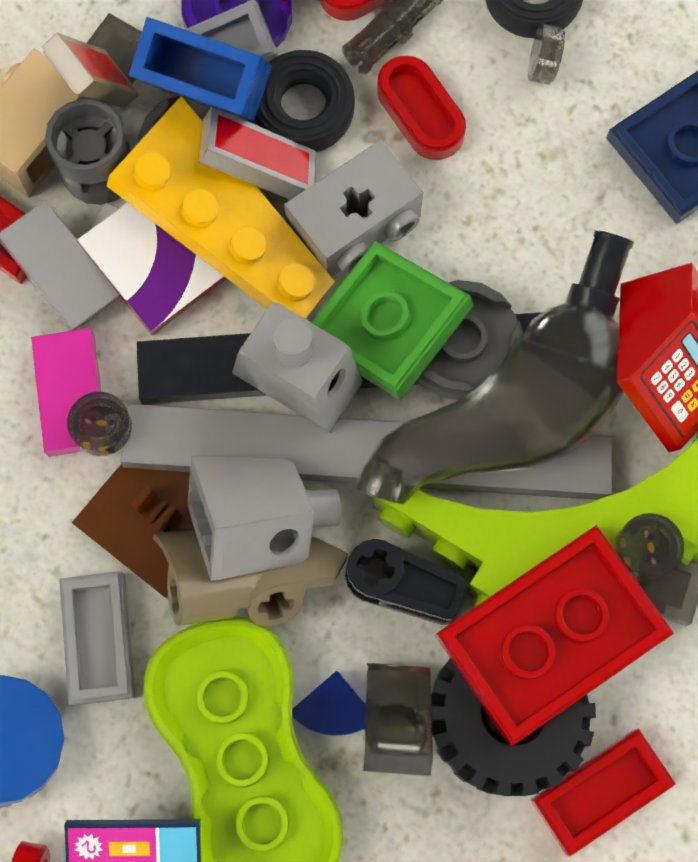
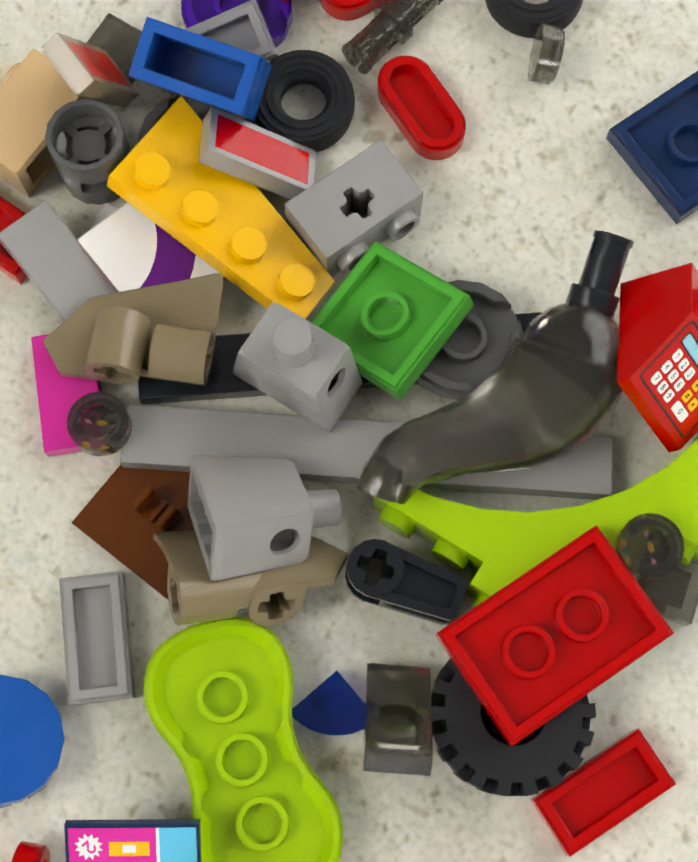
(142, 333): none -> dark tan panel

